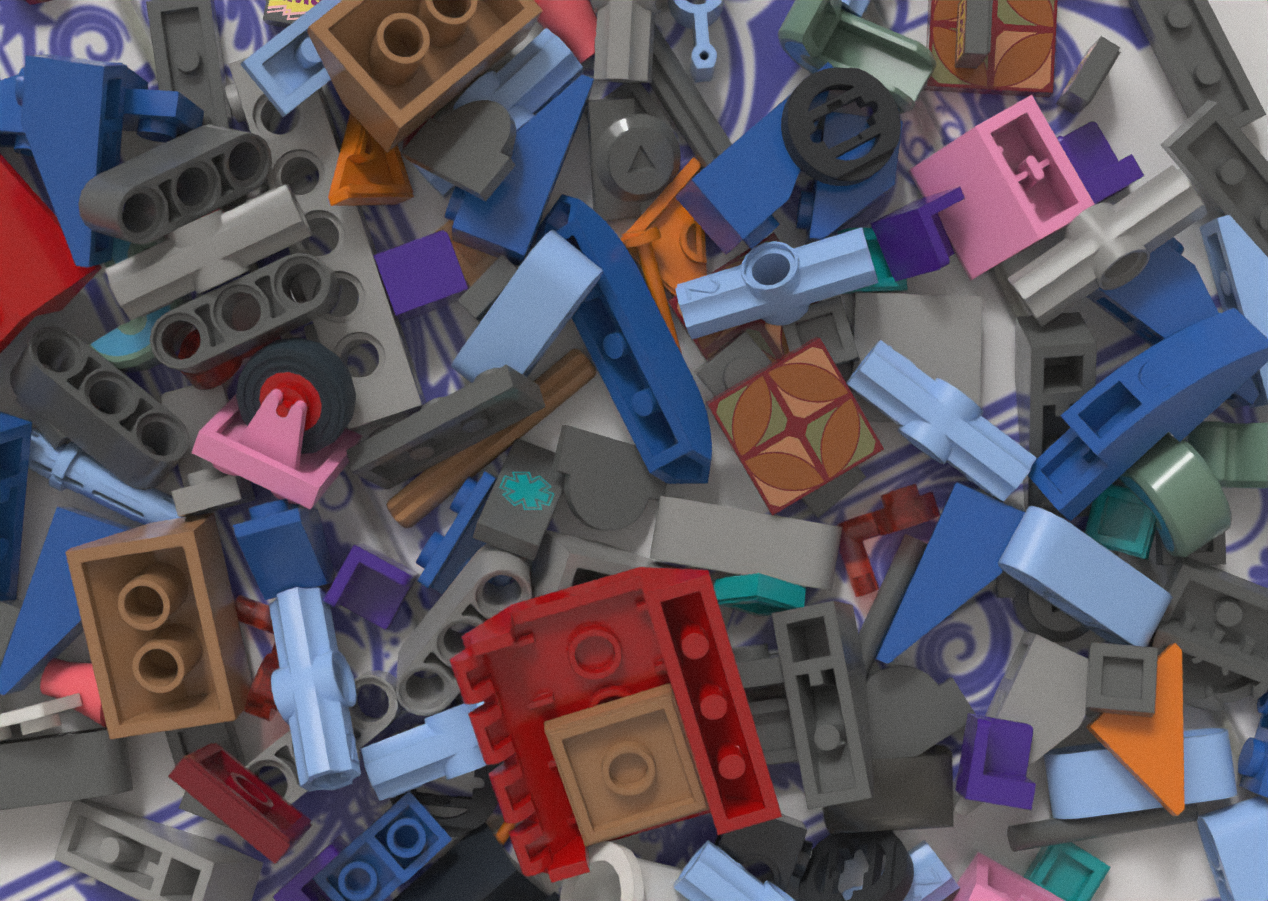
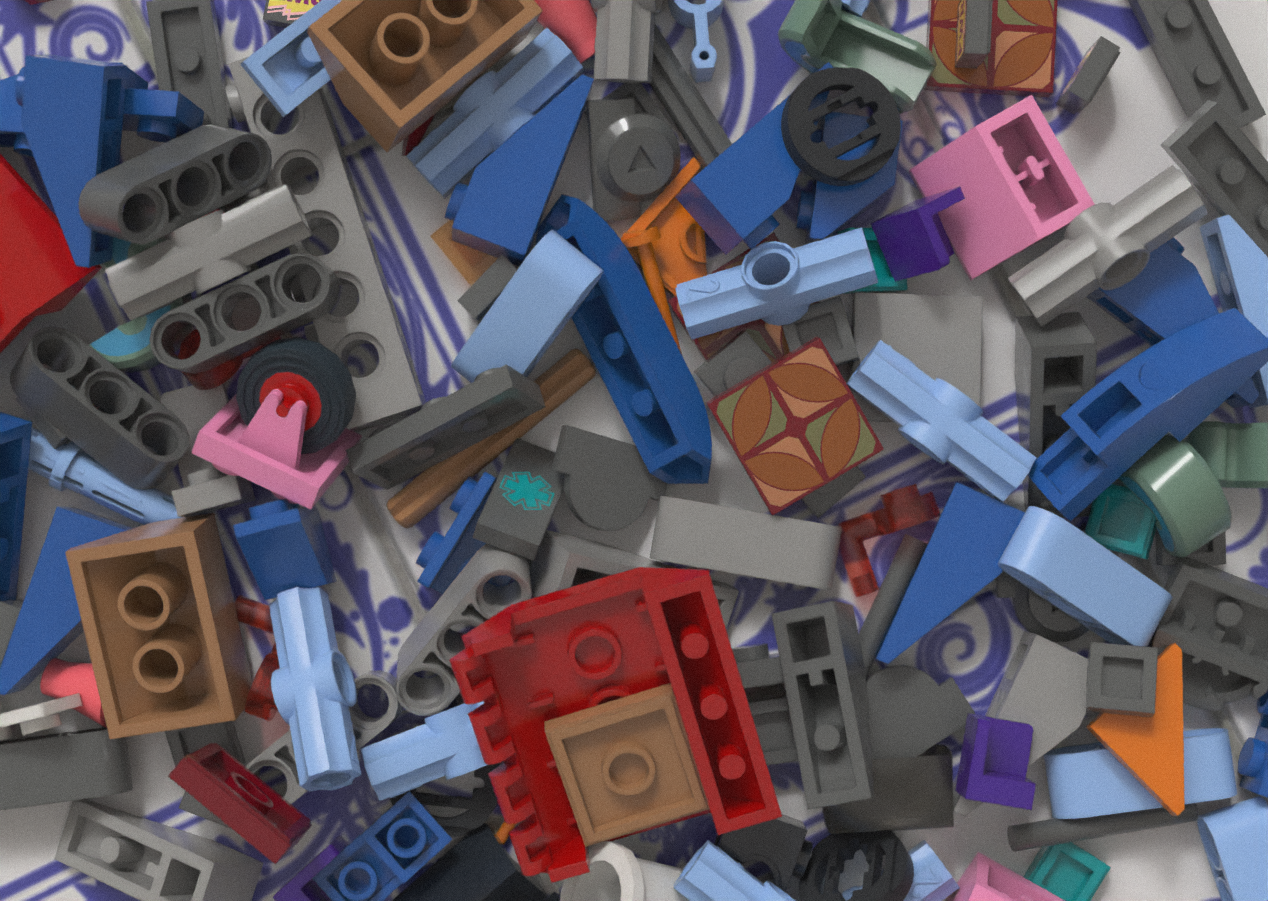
(367, 172): orange tile -> none
(371, 585): dark purple panel -> none
(422, 275): dark purple panel -> none
(467, 147): dark grey piece -> none
(758, 594): teal tile -> none
(1097, 164): dark purple panel -> none

